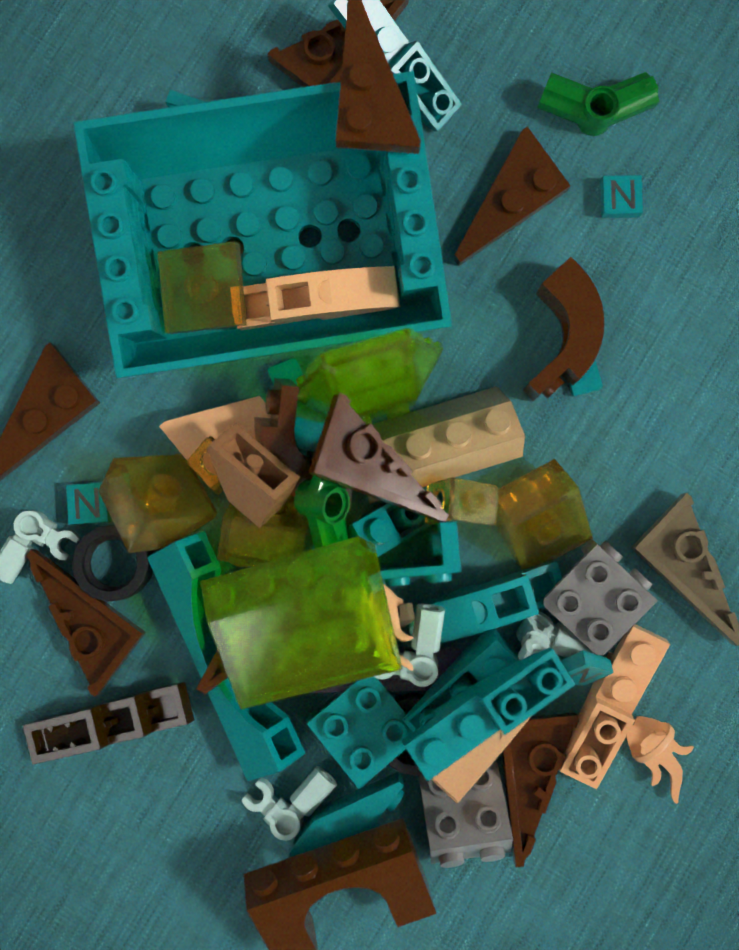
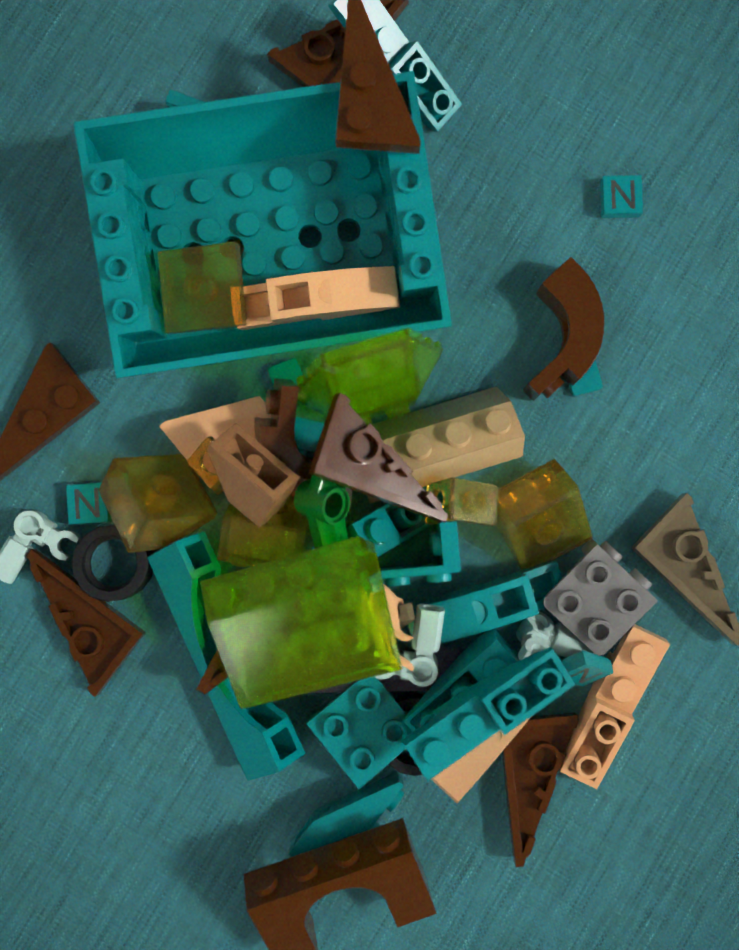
(108, 723): dark brown slope -> none
(286, 818): light aqua bar -> none
(467, 828): light grey bracket -> none
(520, 190): reddish brown wing -> none
(618, 102): green piece -> none
(653, 744): light nougat piece -> none

